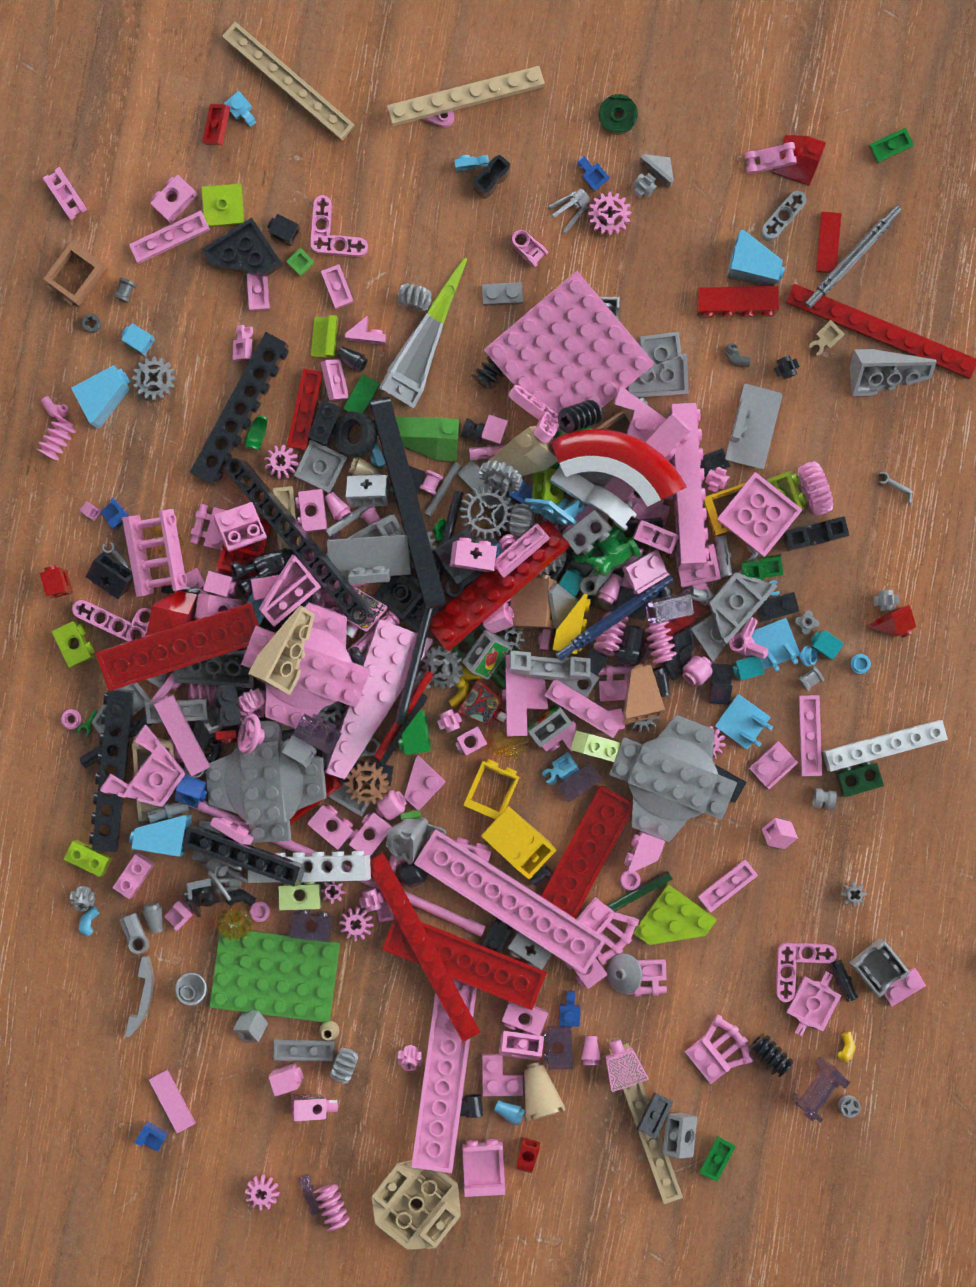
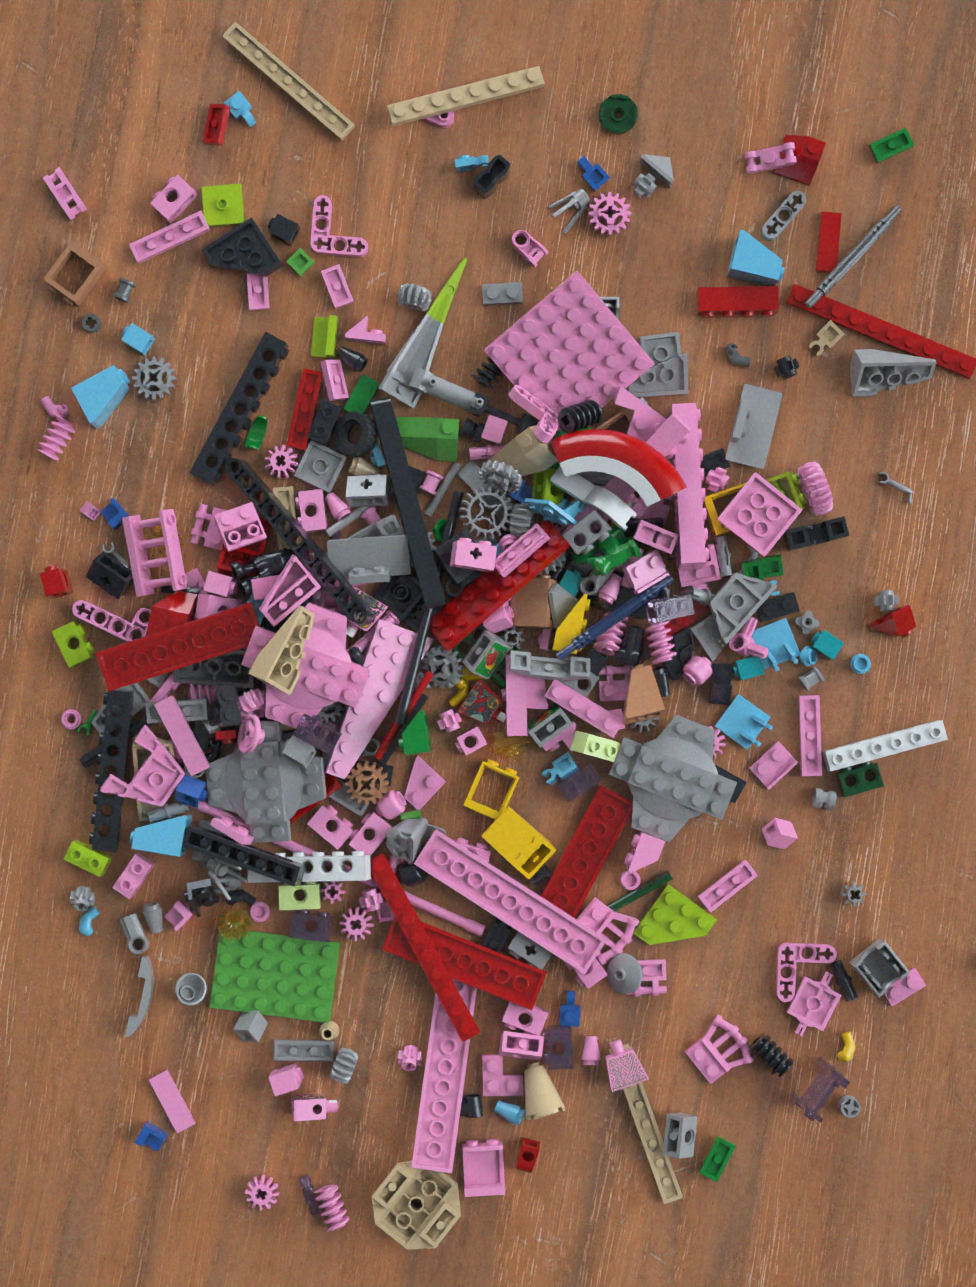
(243, 345): bright pink plate -> none
(473, 403): none -> light grey piece
(654, 1115): black plate -> none

